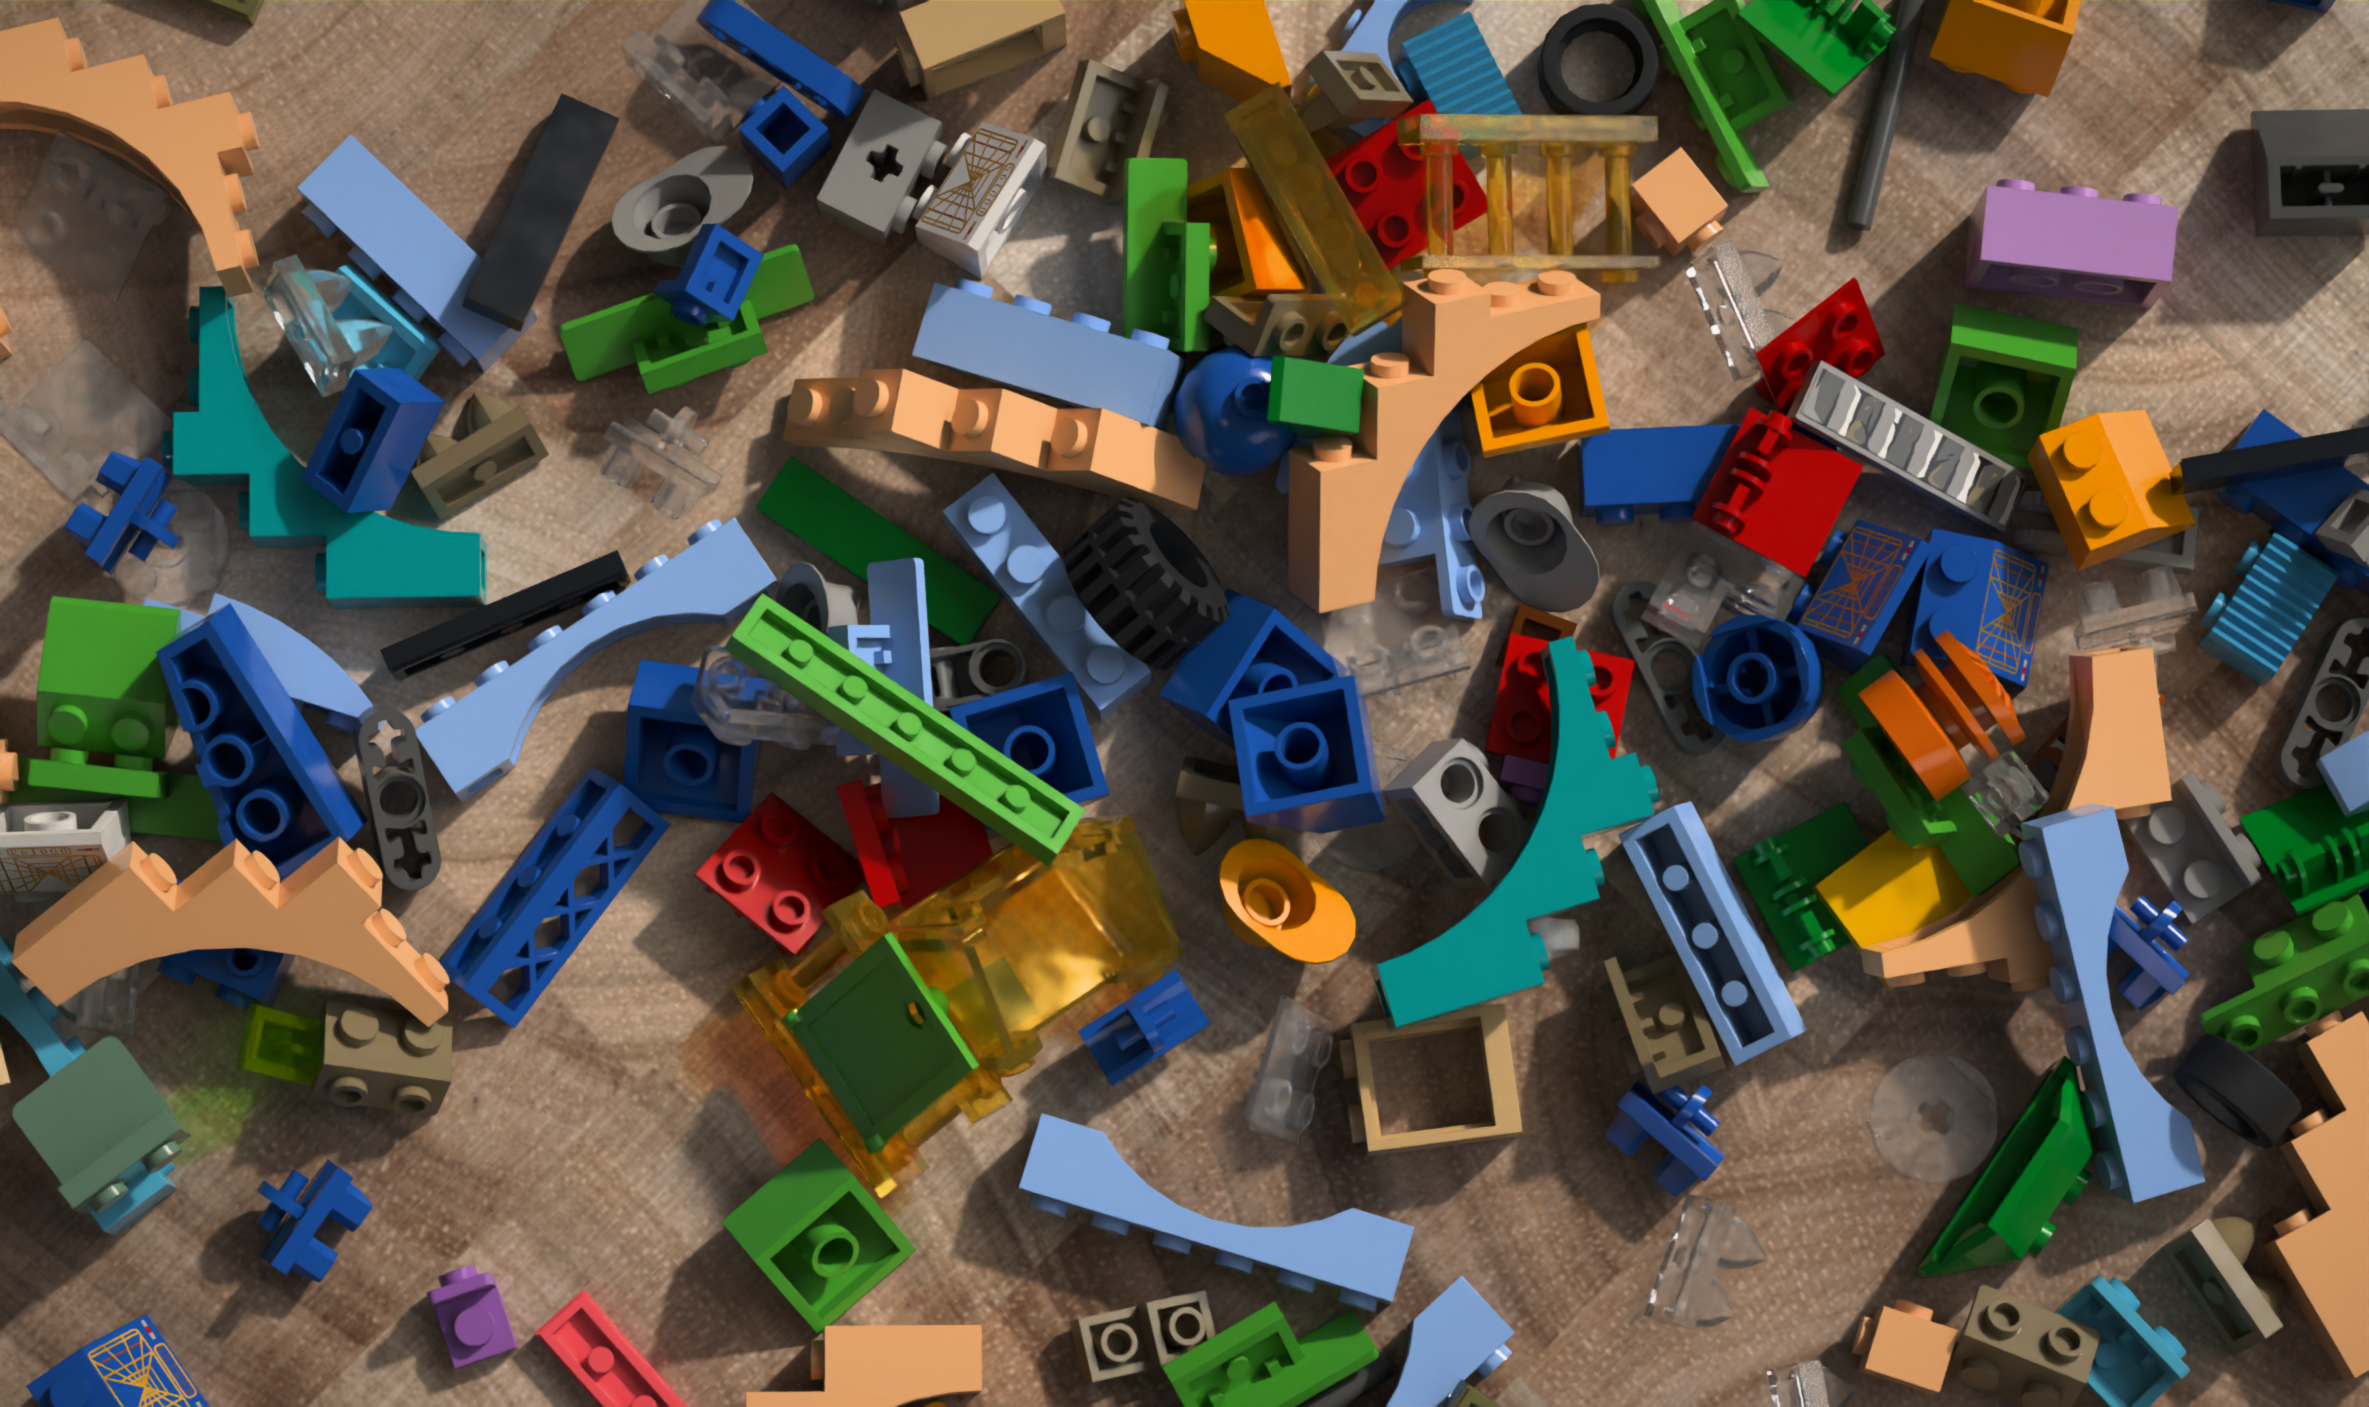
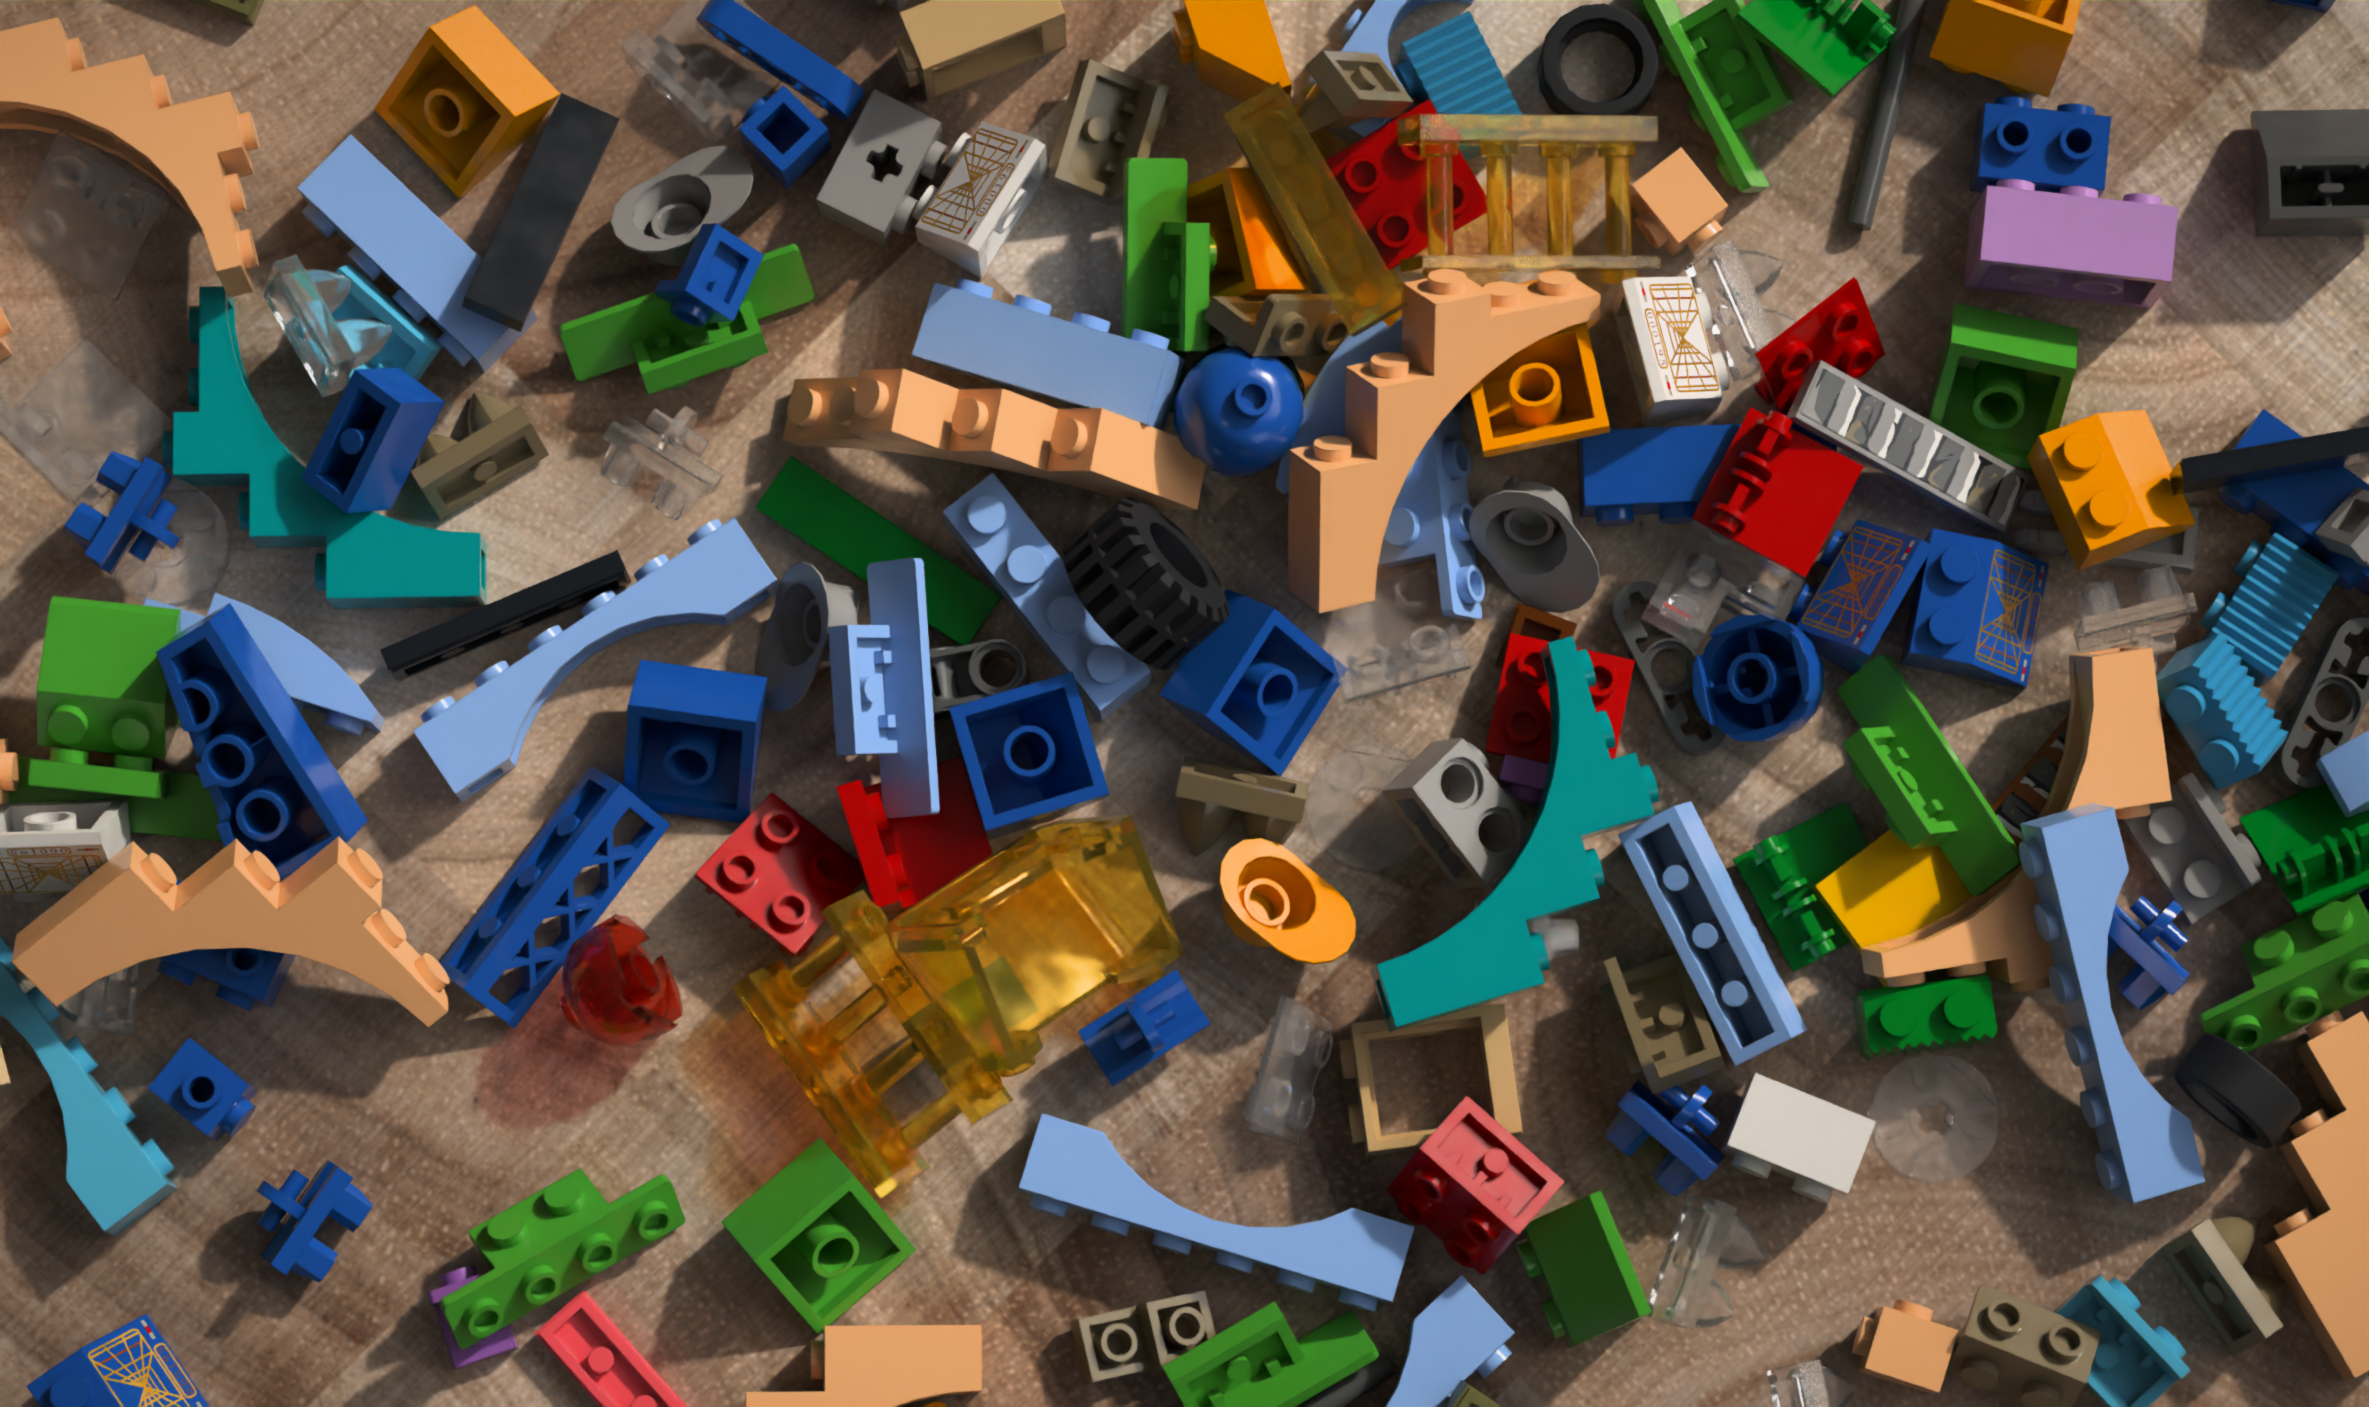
(100, 1126): sand green bracket -> none
(205, 1091): none -> blue brick
(279, 1046): clear neon green slope -> none
(382, 1059): dark tan bracket -> none
(390, 846): dark grey beam -> none
(466, 99): none -> light orange slope
(553, 1246): none -> bright green bracket
(616, 988): none -> clear red cylinder
(747, 706): clear bracket -> none
(872, 1048): bright green container -> none
(905, 729): bright green plate -> none
(1307, 757): blue slope -> none
(1314, 397): green slope -> none
(1473, 1186): none -> red bracket
(1582, 1271): none -> bright green slope
(1668, 348): none -> white slope
(1798, 1138): none -> white brick
(1925, 1016): none -> green brick
(1942, 714): orange wheel -> none
(2006, 793): clear bracket -> none
(2019, 1184): green wedge -> none
(2040, 146): none -> blue brick
(2219, 711): none -> dark azure brick

